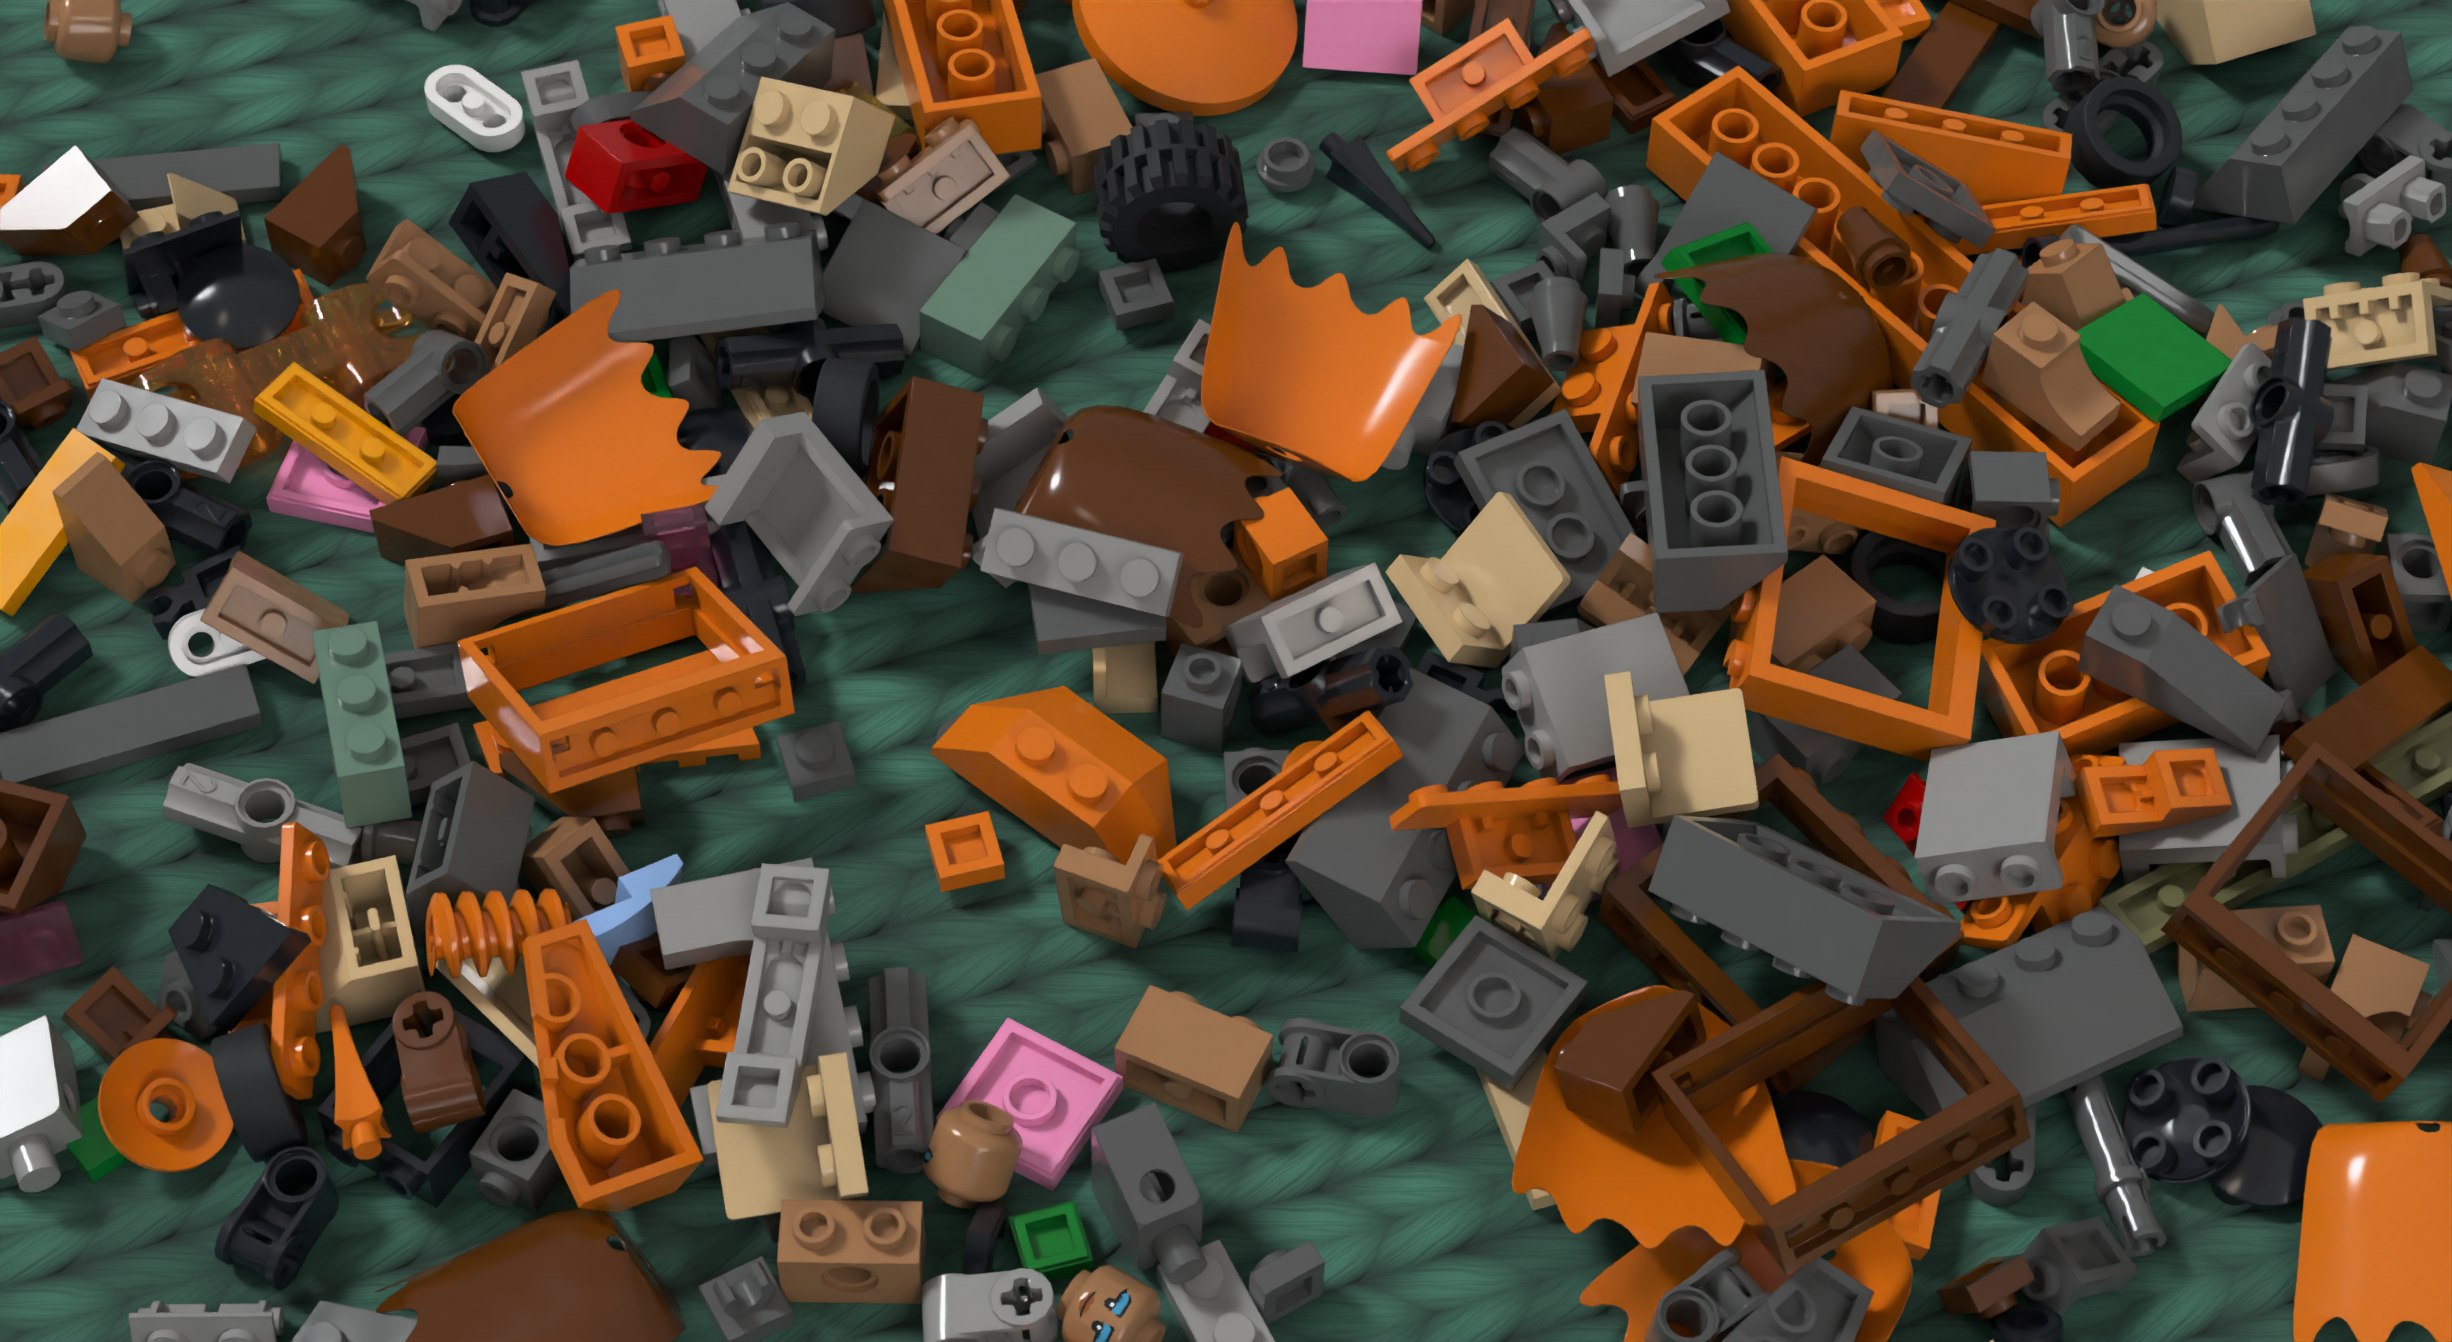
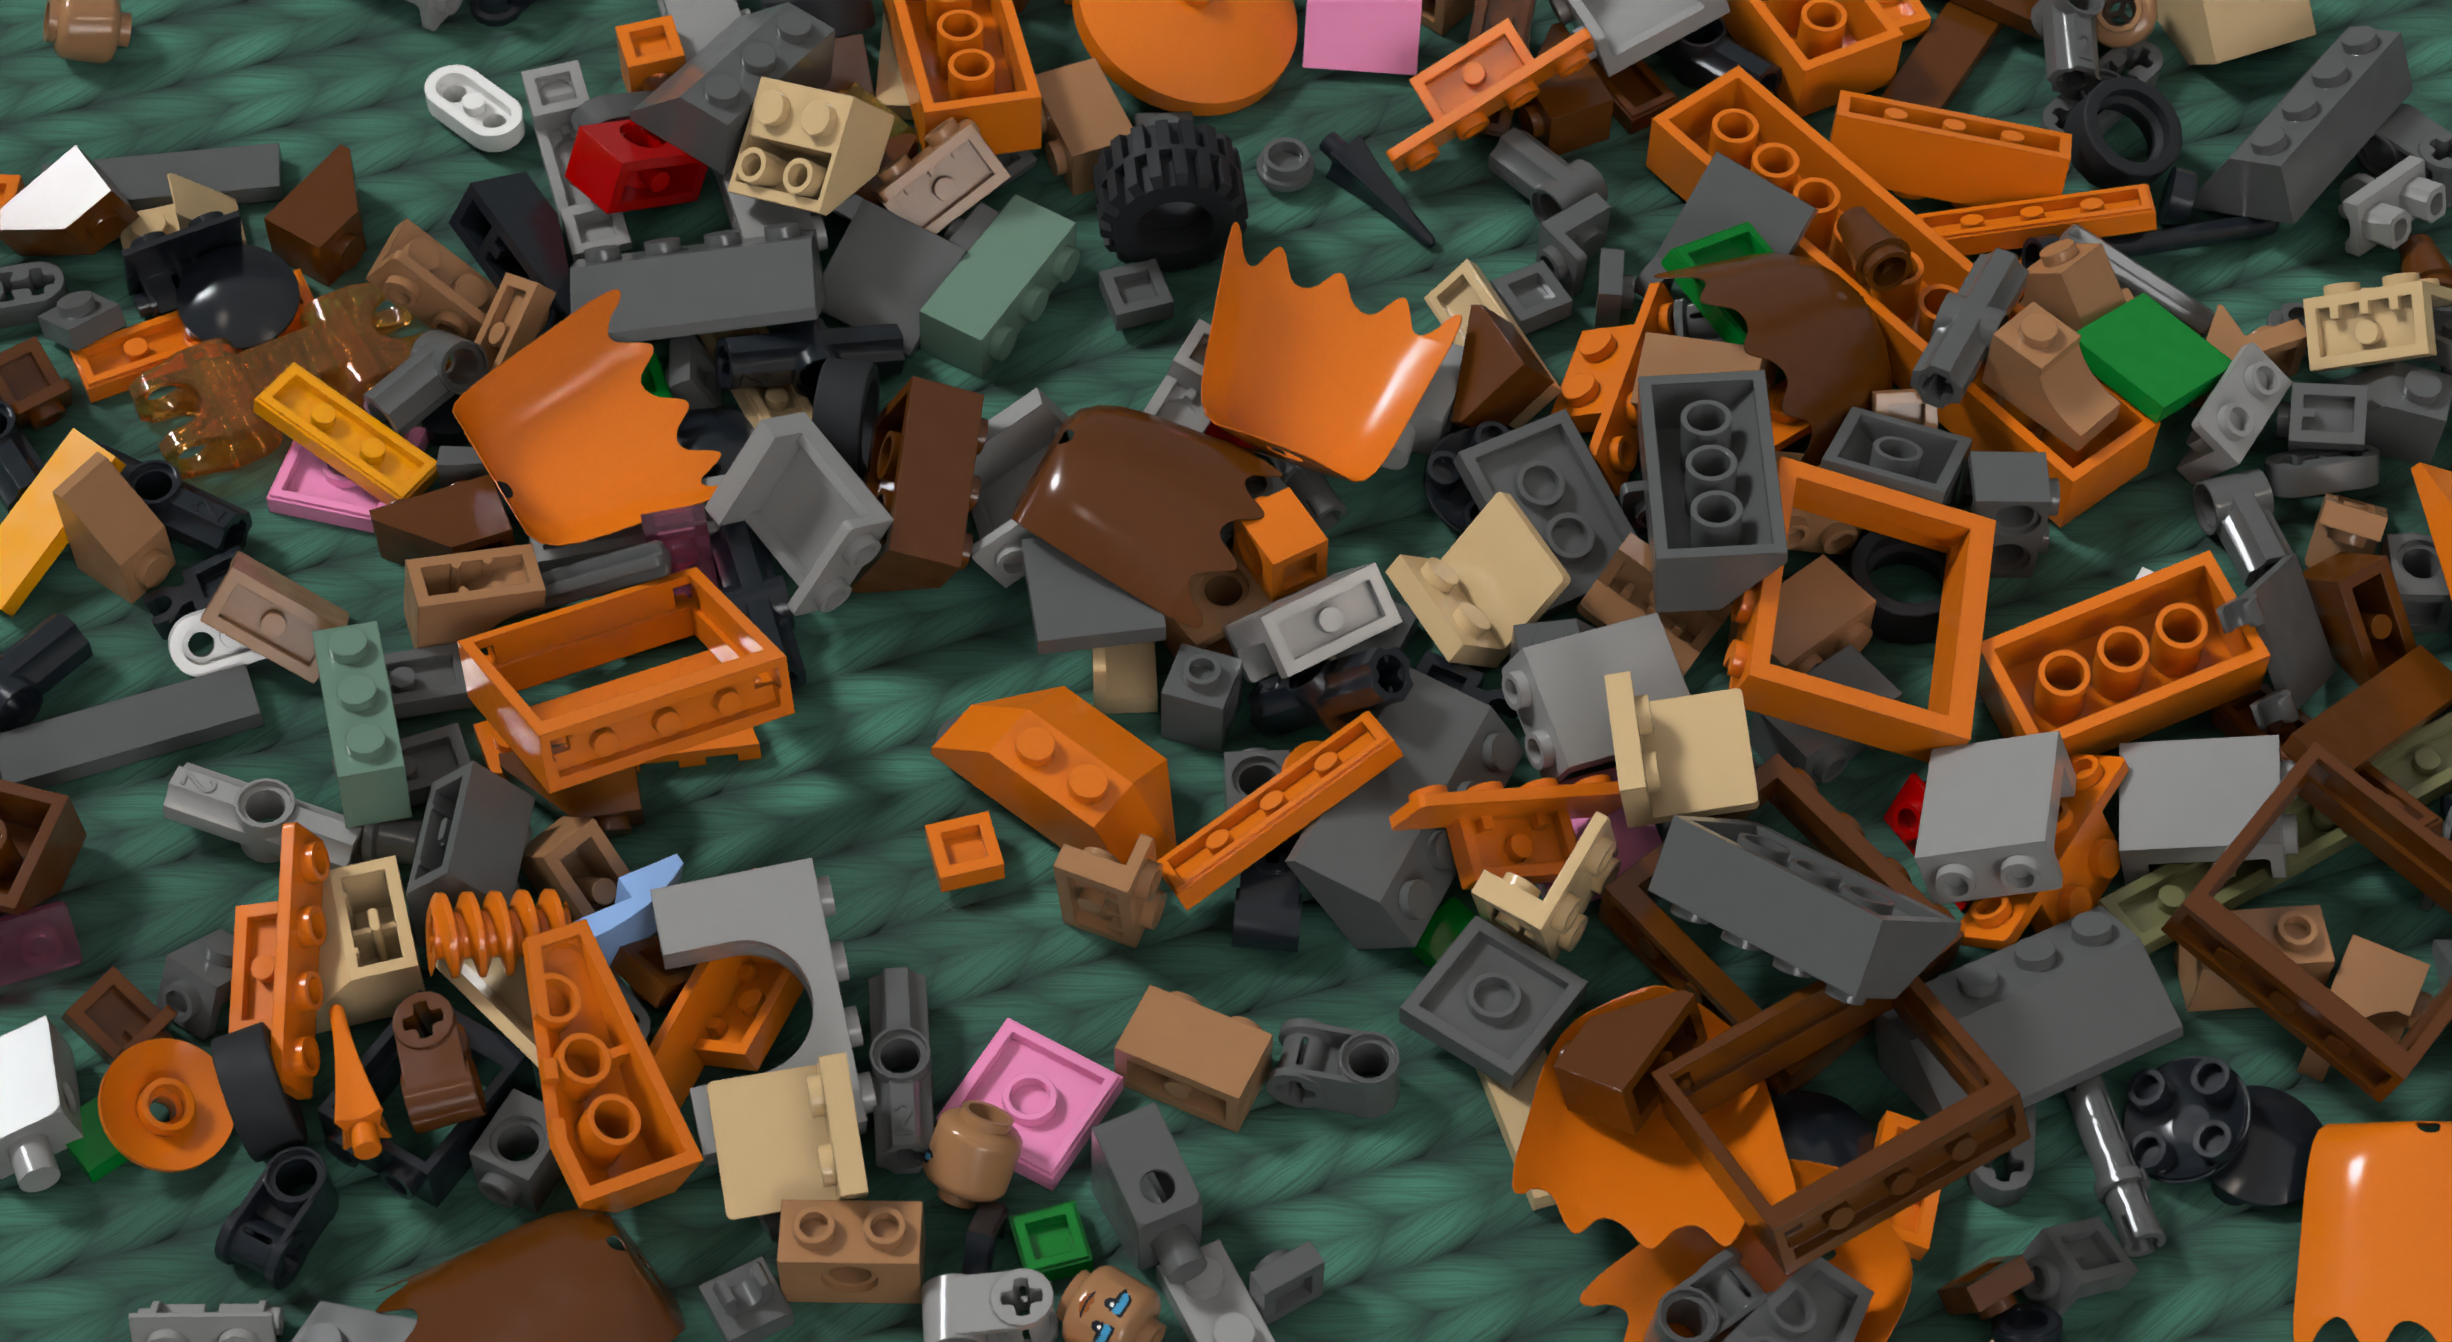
(167, 430): light grey plate -> none
(232, 953): black wing -> none
(779, 997): light grey slope -> none
(816, 761): dark grey plate -> none
(1082, 562): light grey plate -> none
(1558, 318): dark grey cone -> none
(1633, 225): dark grey cone -> none
(1920, 186): dark grey plate -> none
(2009, 584): black dish -> none
(2155, 795): orange slope -> none
(2177, 671): dark grey slope -> none
(2291, 412): black piece -> none

